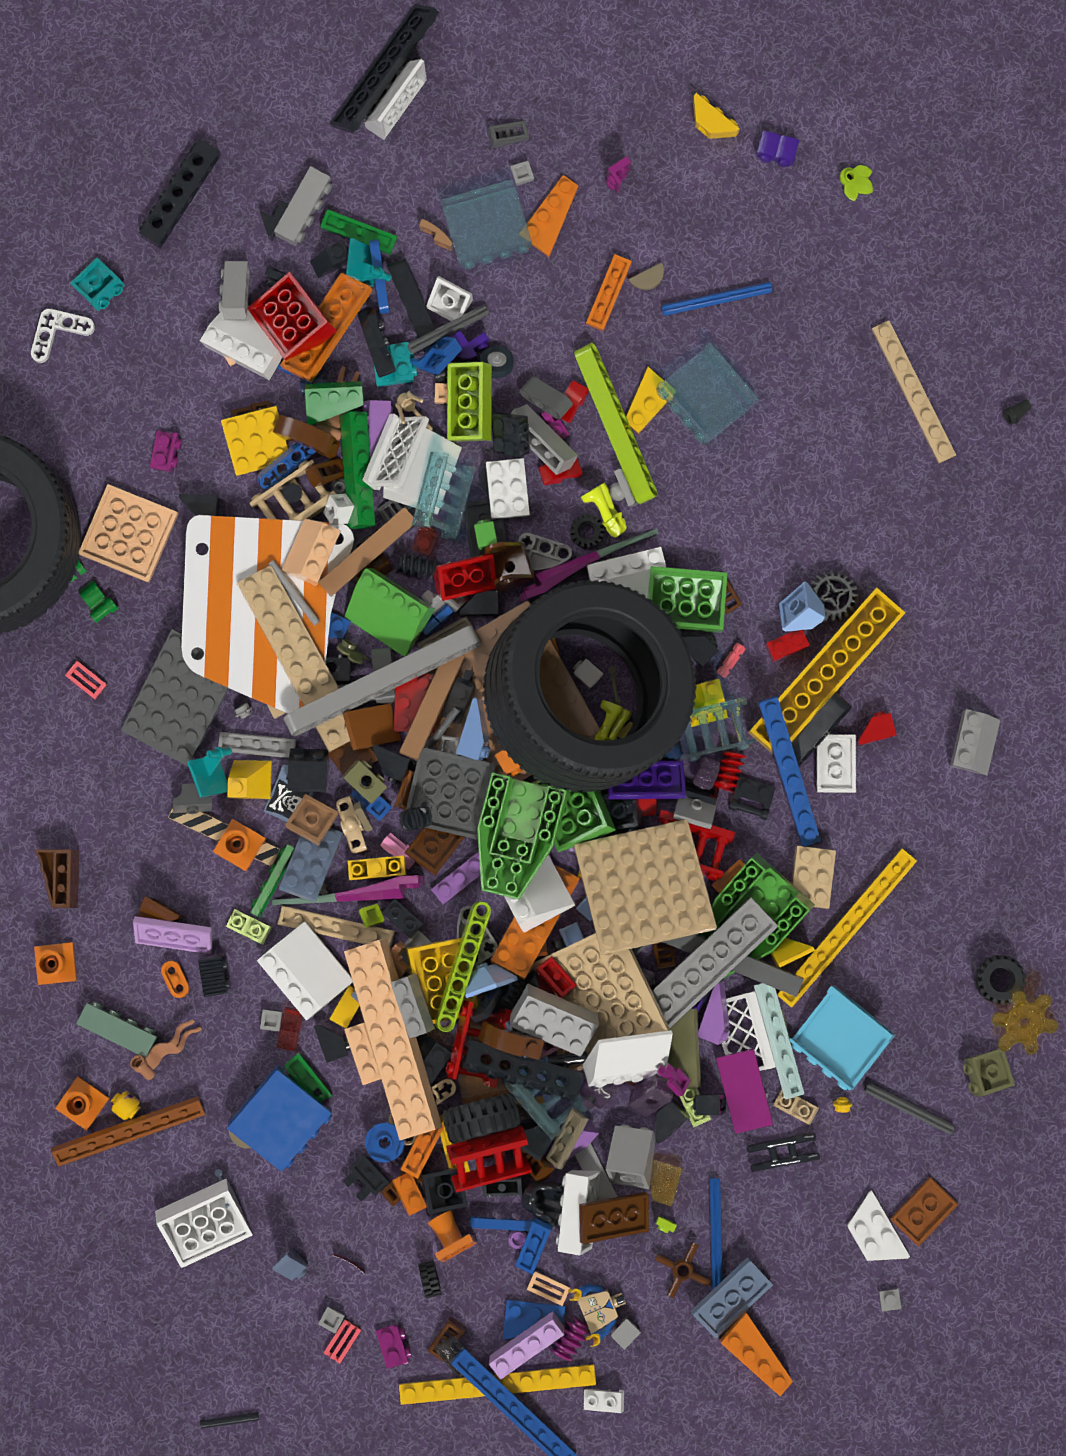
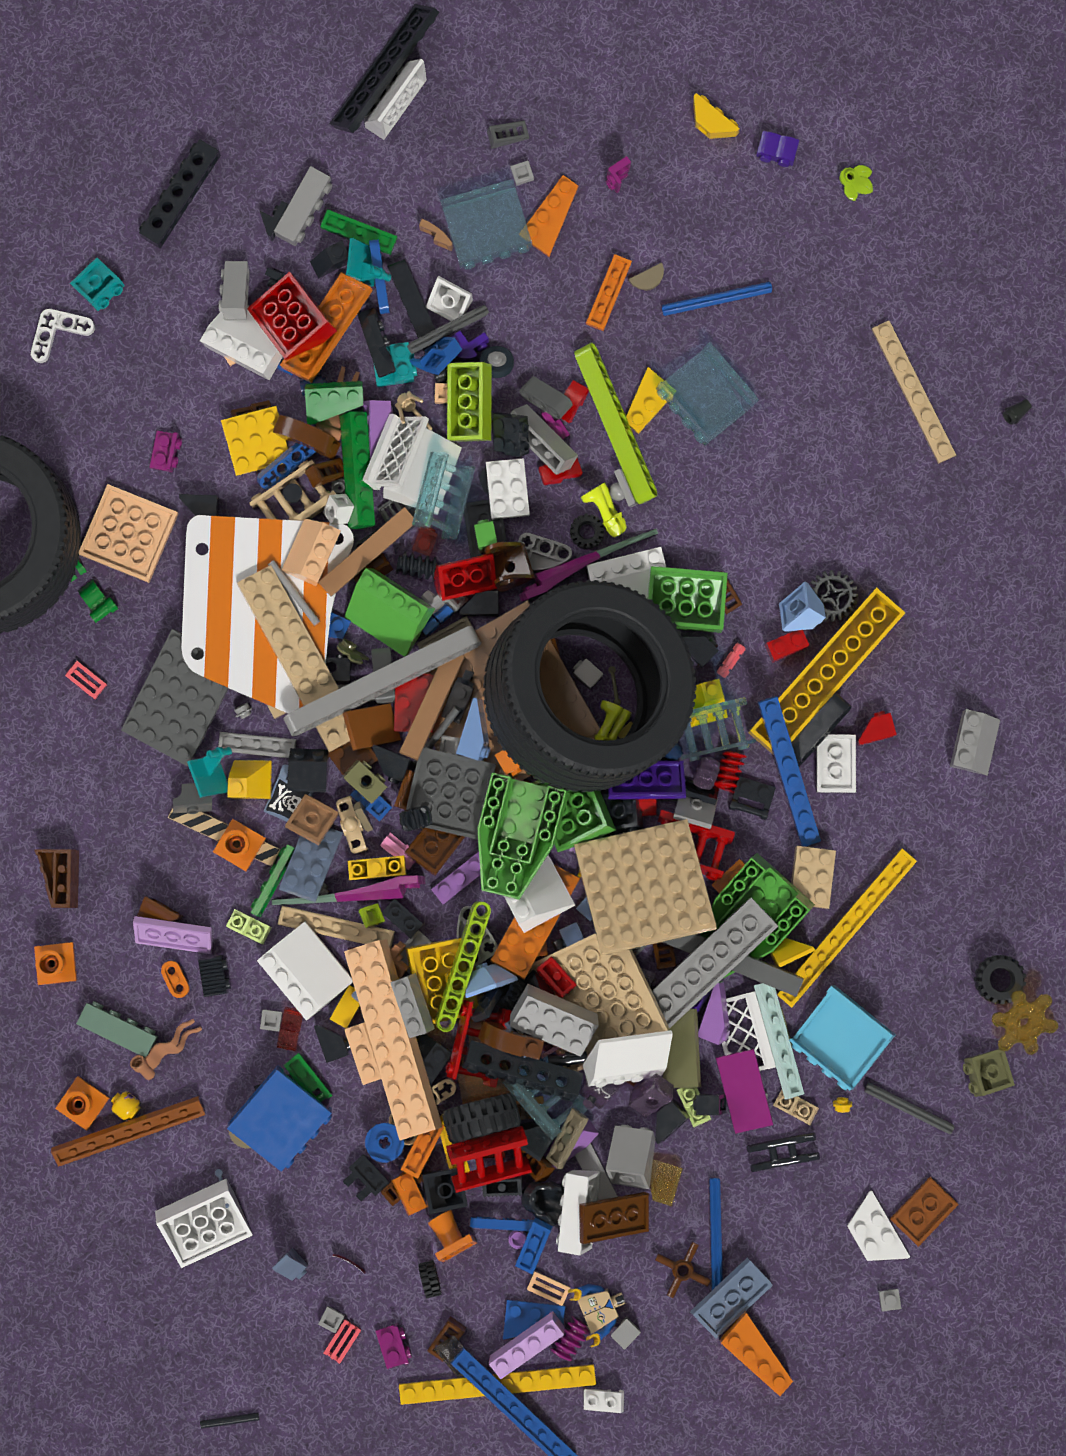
(665, 1225): lime plate -> none
(676, 1078): magenta plate -> none

